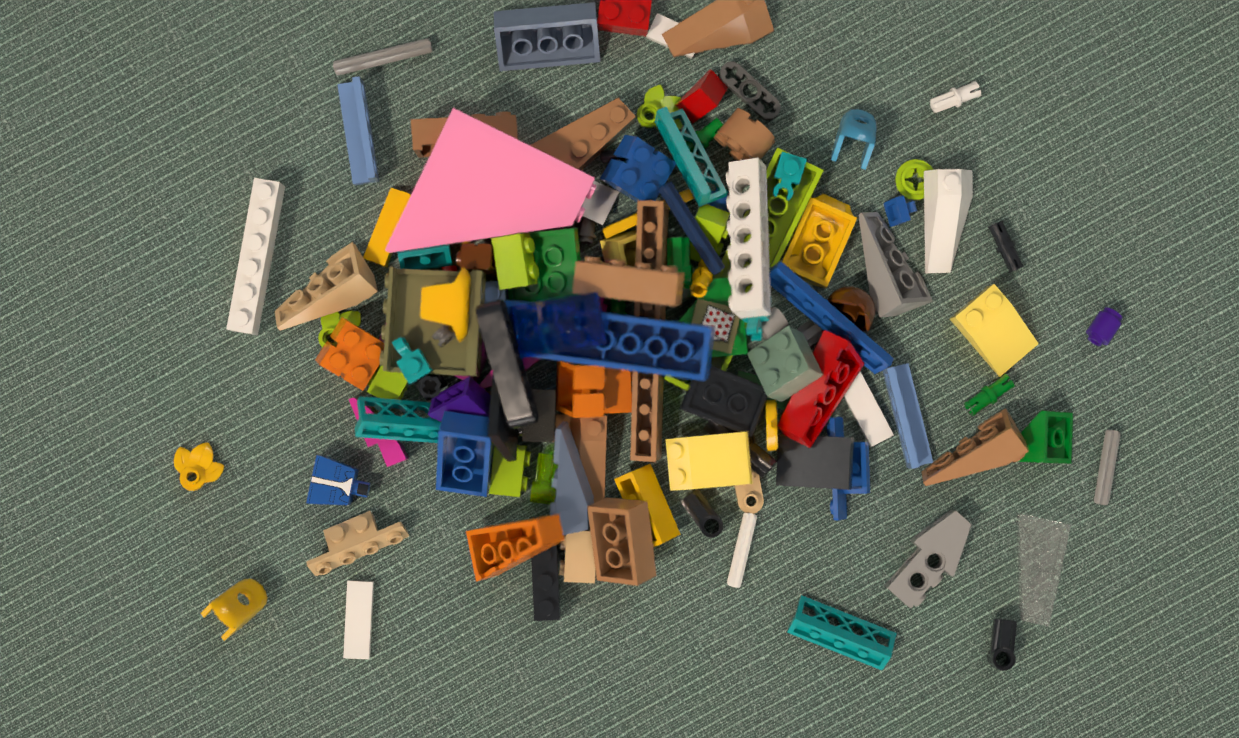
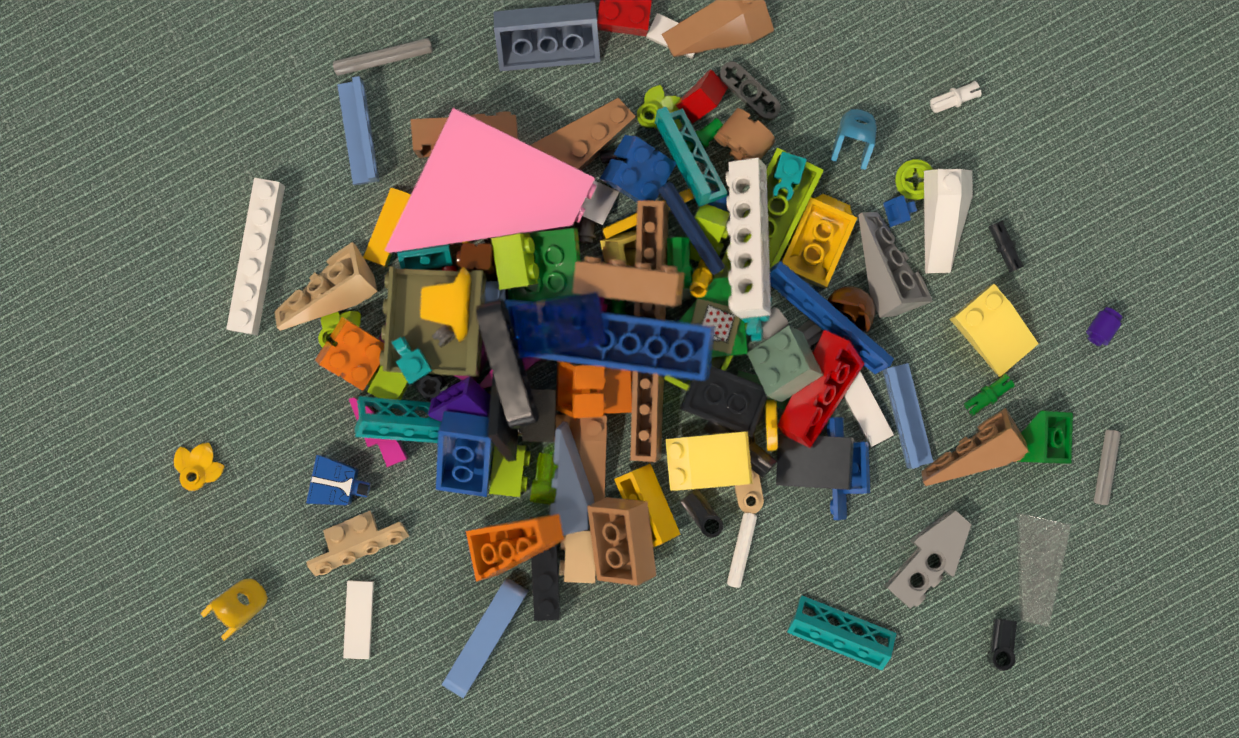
(485, 637): none -> medium blue beam

